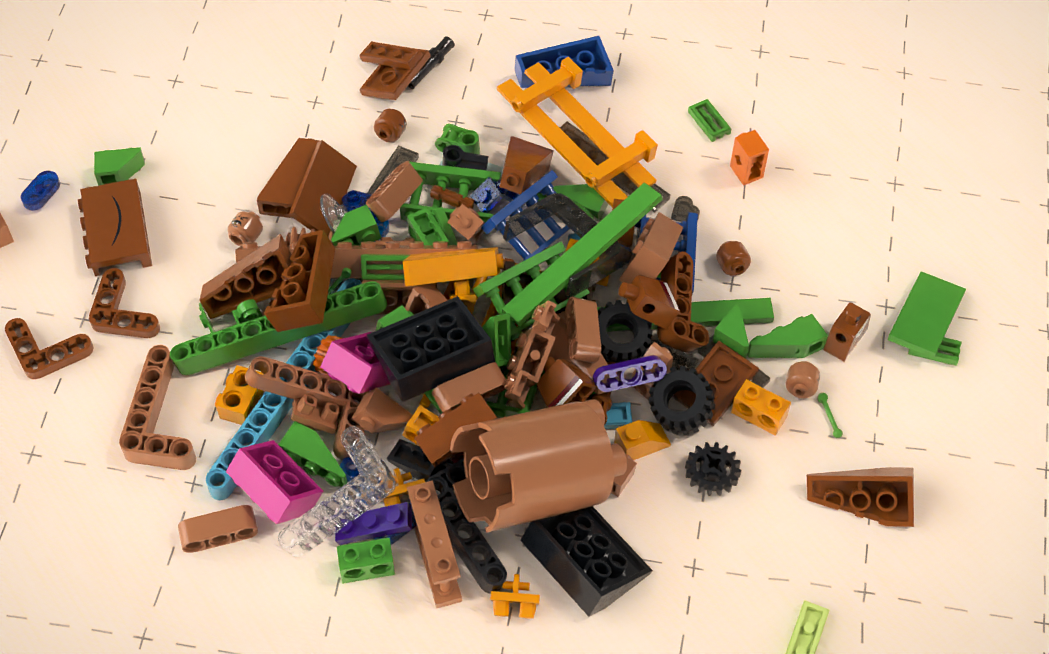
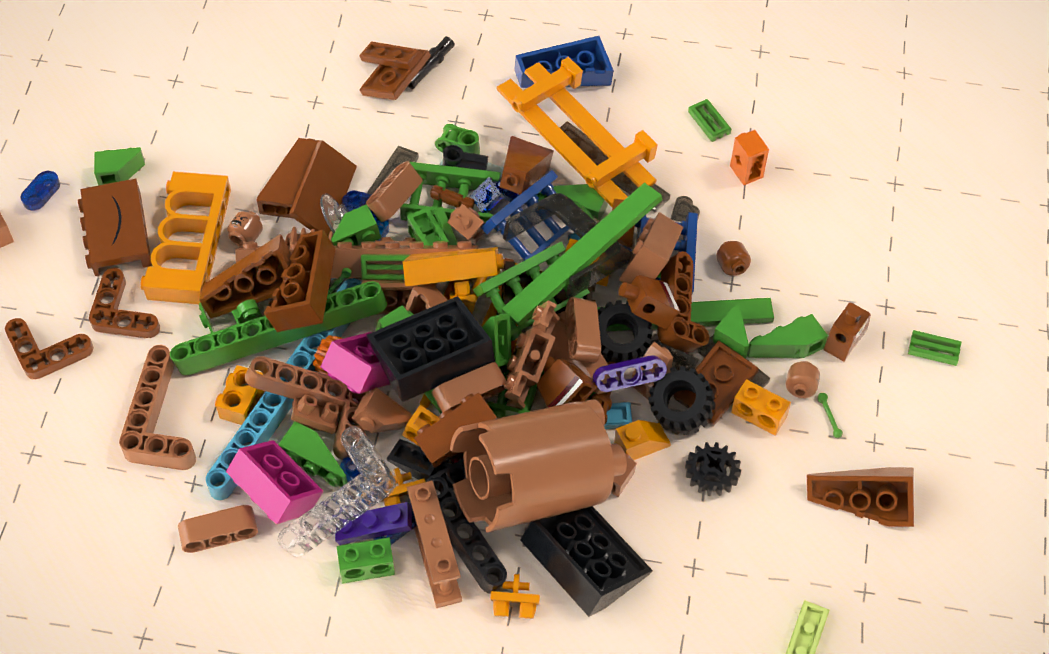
(186, 190): none -> light orange fence
(390, 125): dark orange head -> none
(927, 314): bright green tile -> none

